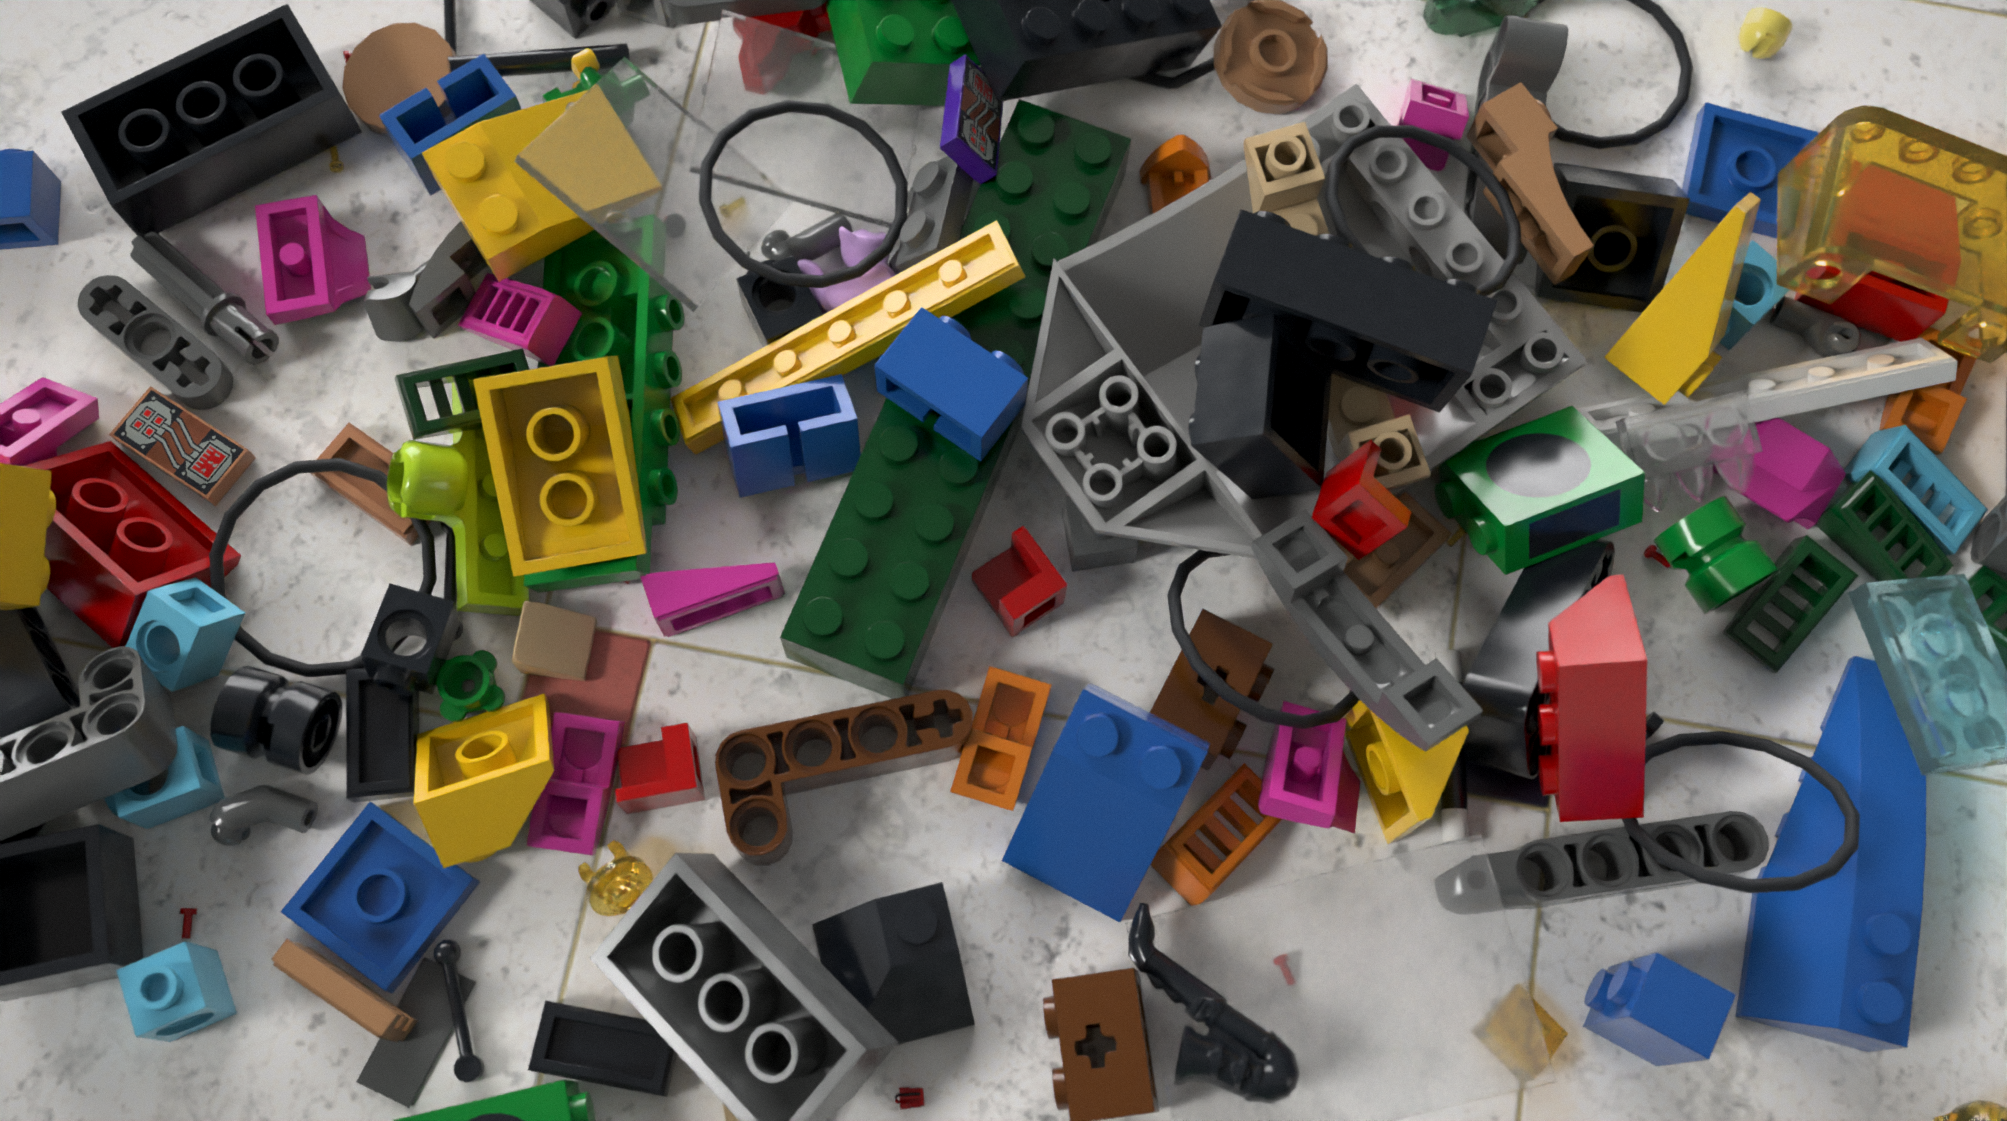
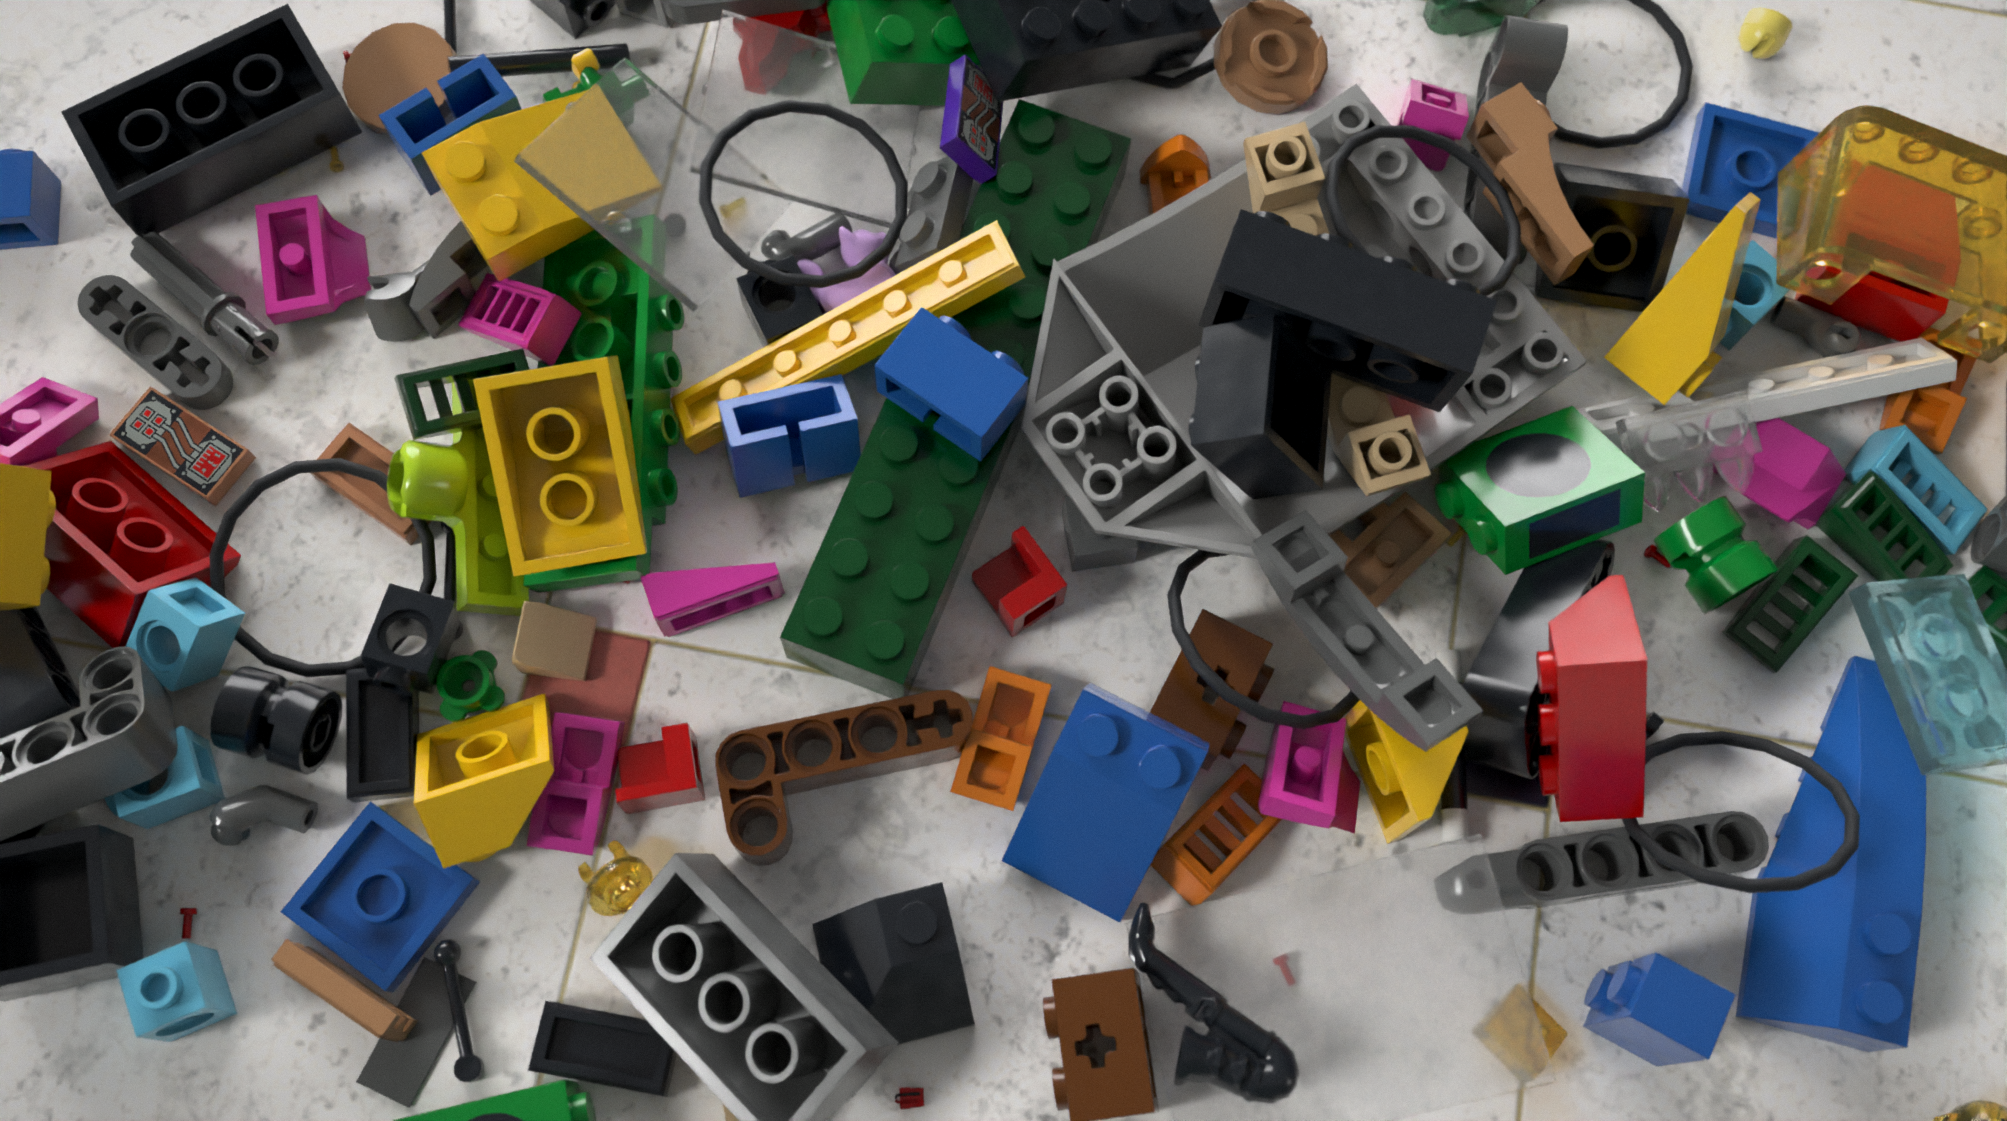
(1357, 506): red panel -> none

